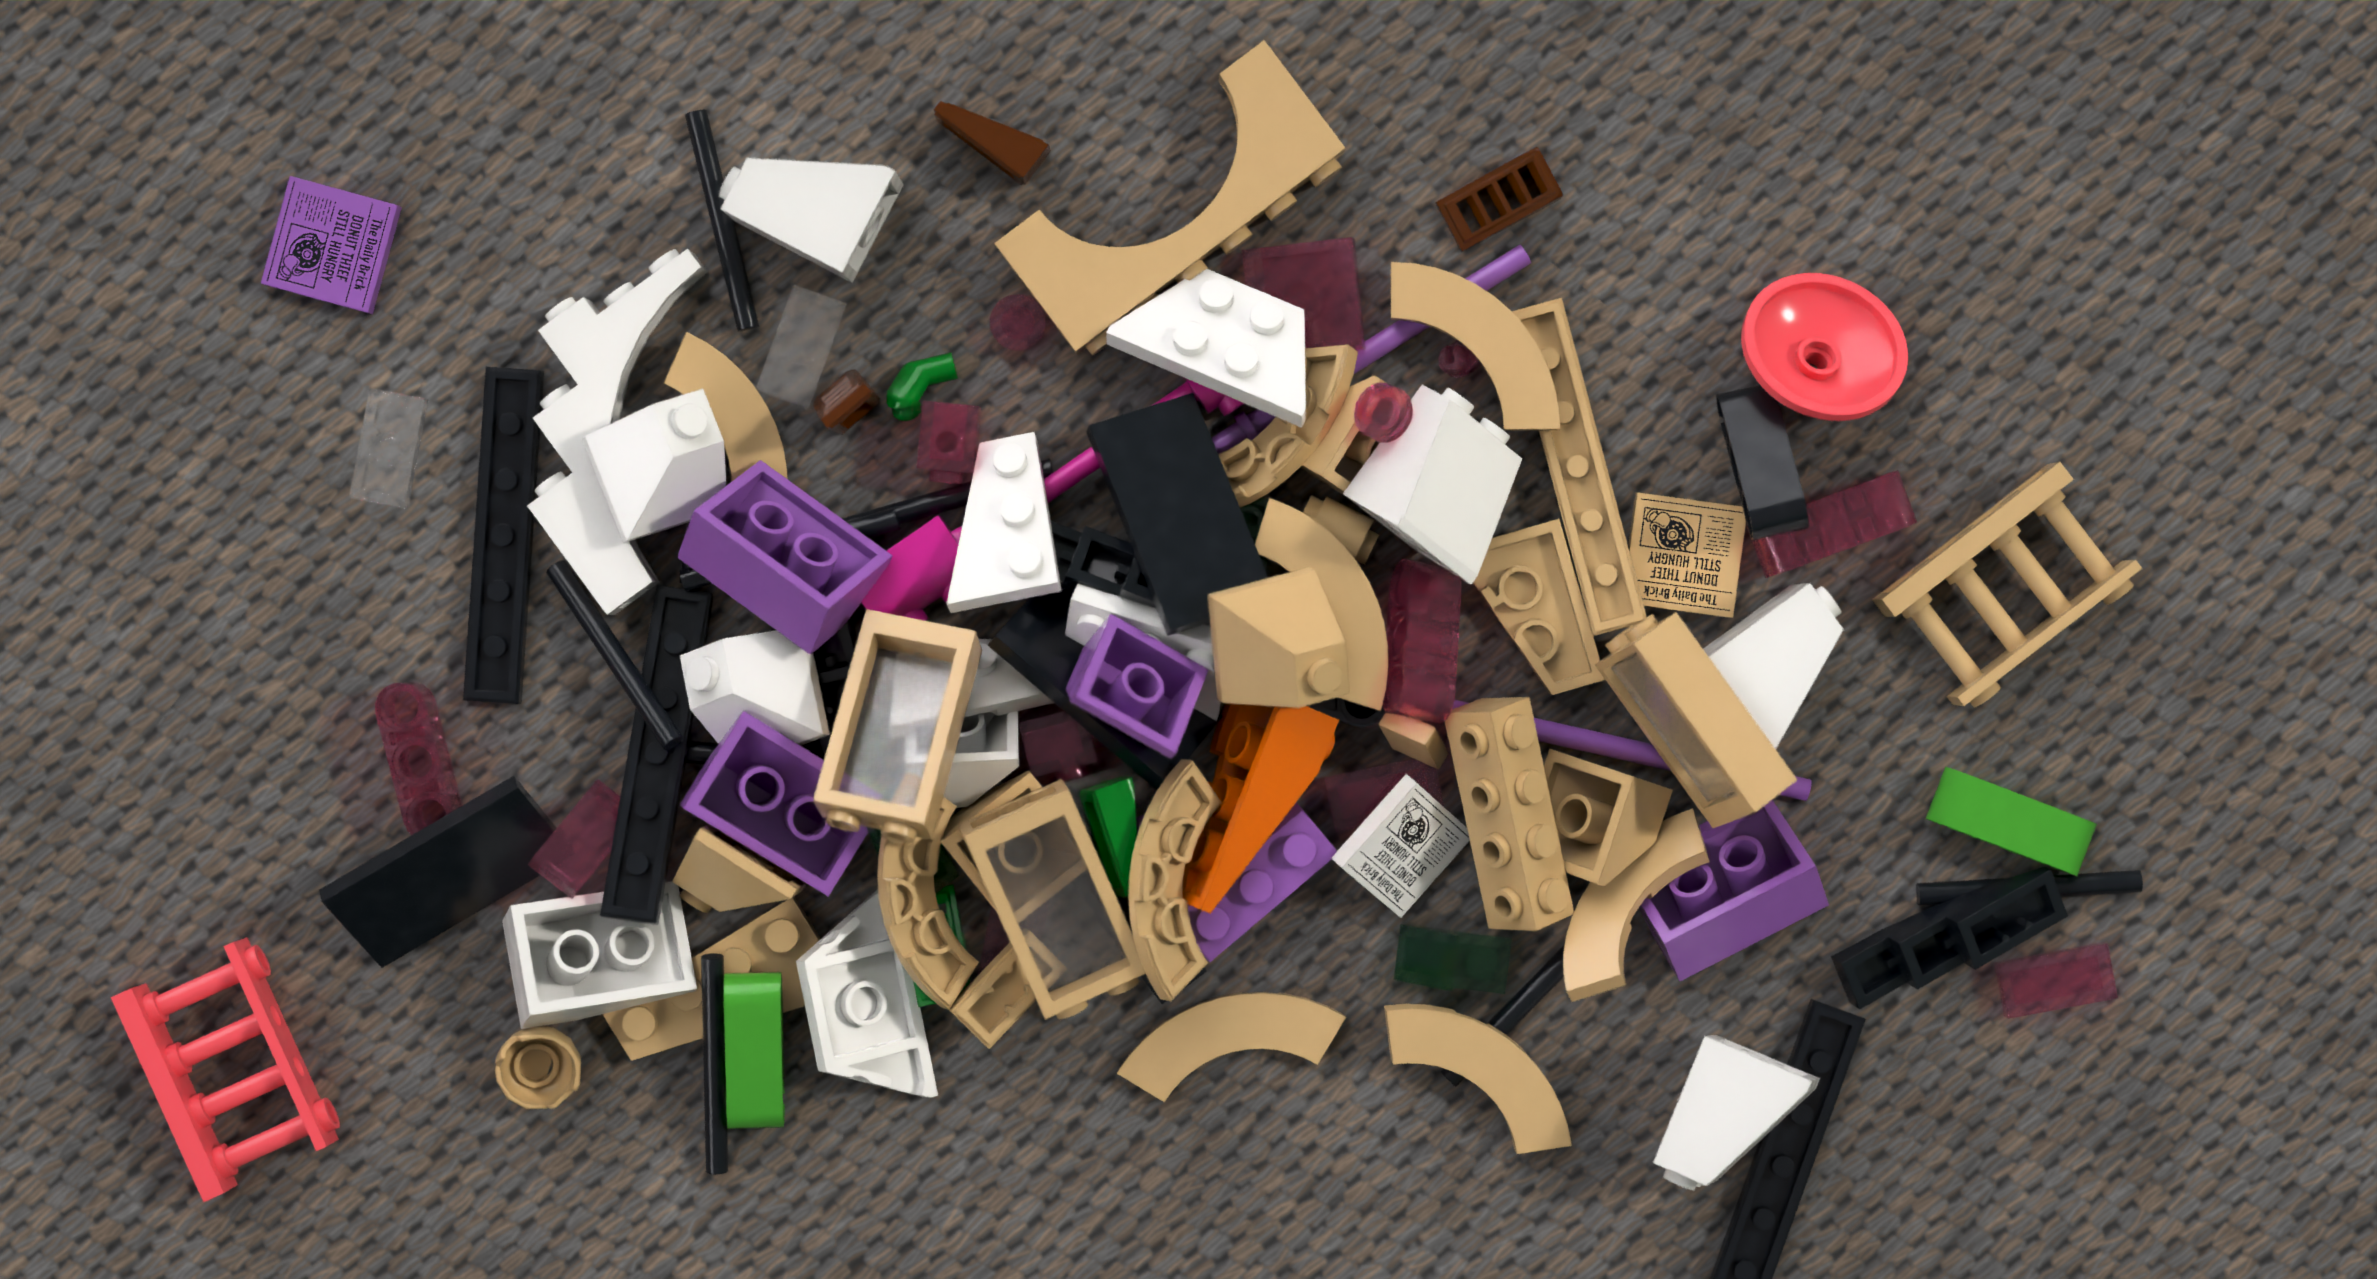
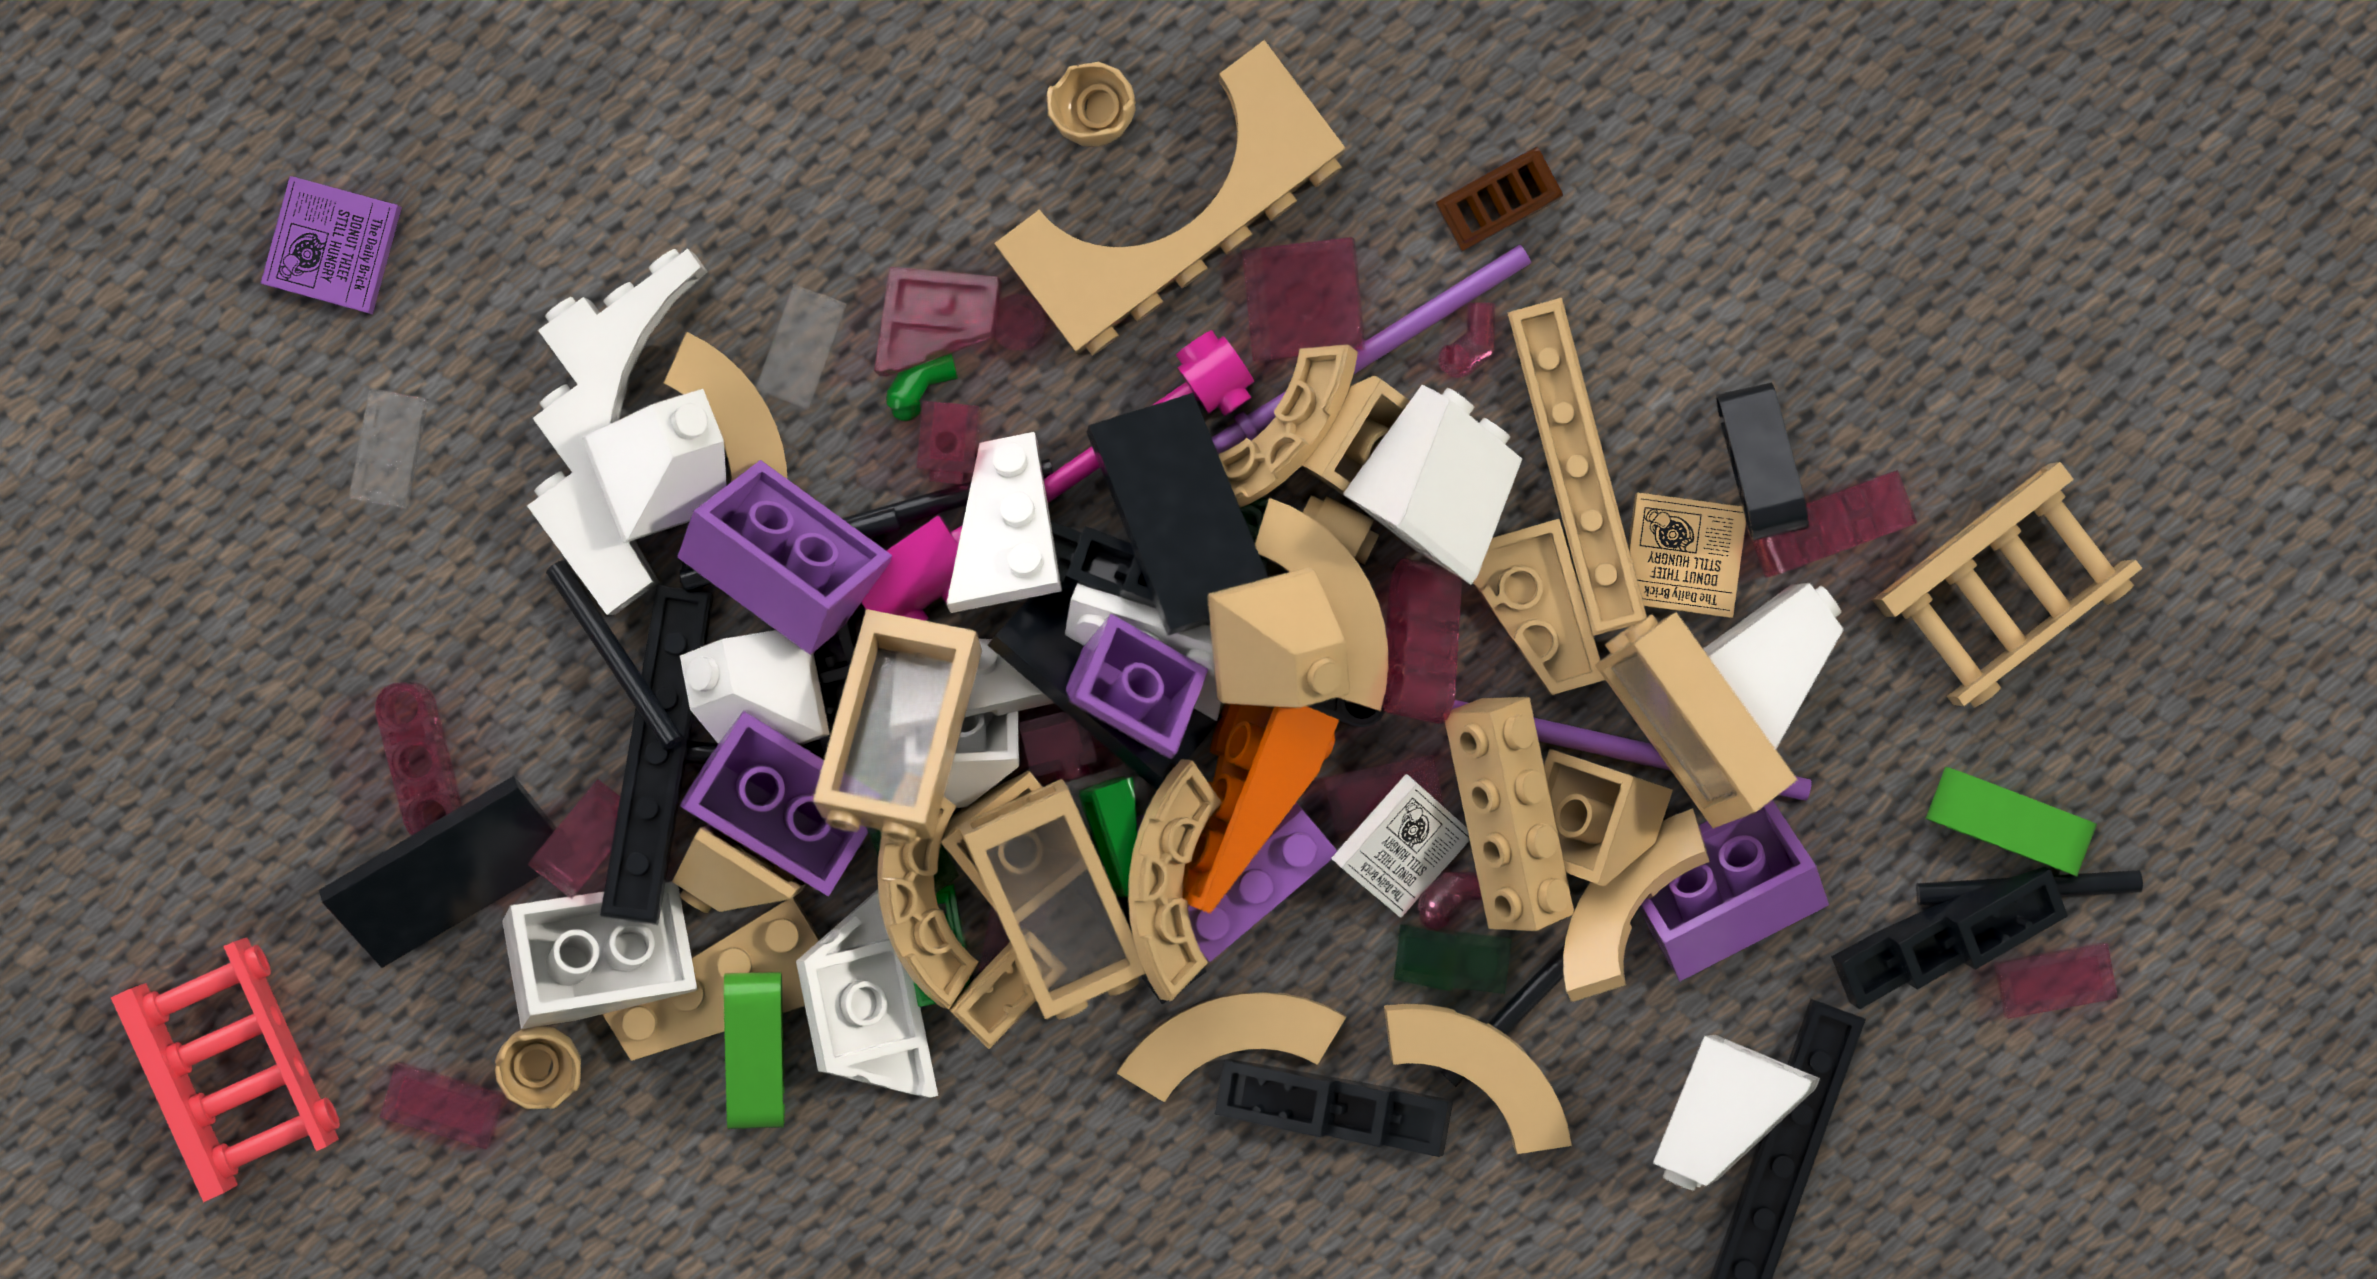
(442, 1105): none -> clear pink tile
(503, 536): black tile -> none
(714, 1063): black bar -> none
(722, 224): black bar -> none
(813, 207): white slope -> none
(845, 402): reddish brown slope -> none
(933, 316): none -> clear pink wing
(1003, 146): reddish brown slope -> none
(1108, 106): none -> tan hair
(1223, 340): white wing -> none
(1333, 1107): none -> black slope
(1383, 412): clear pink tile -> none
(1414, 739): tan tile -> none
(1445, 895): none -> clear pink arm
(1486, 329): tan tile -> none
(1835, 328): coral dish -> none

